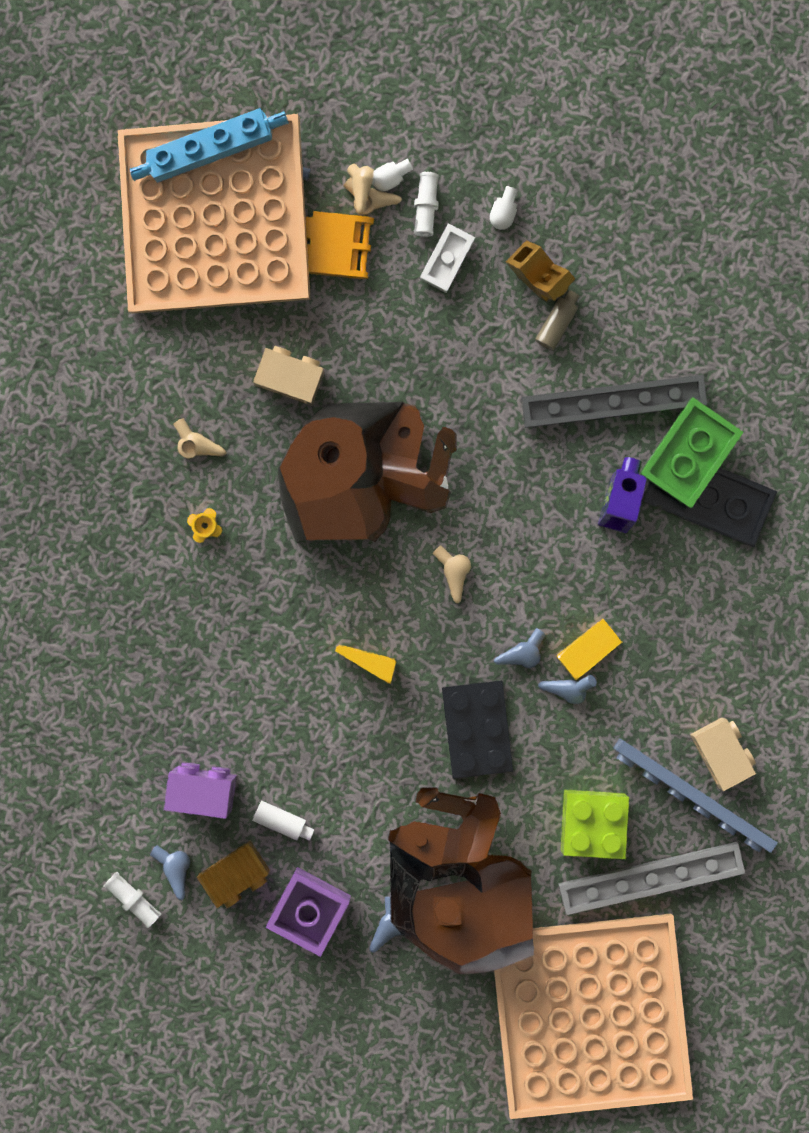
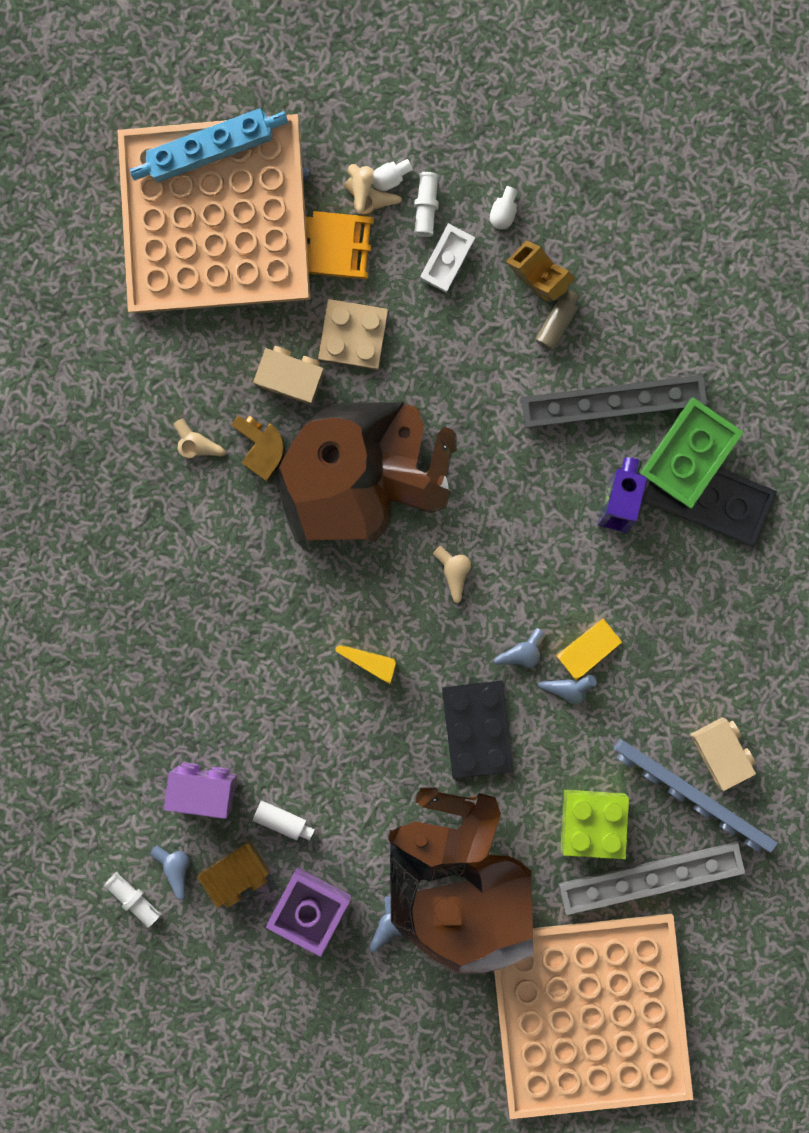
(212, 529): yellow plate -> none
(268, 448): none -> pearl gold brick
(353, 334): none -> tan plate

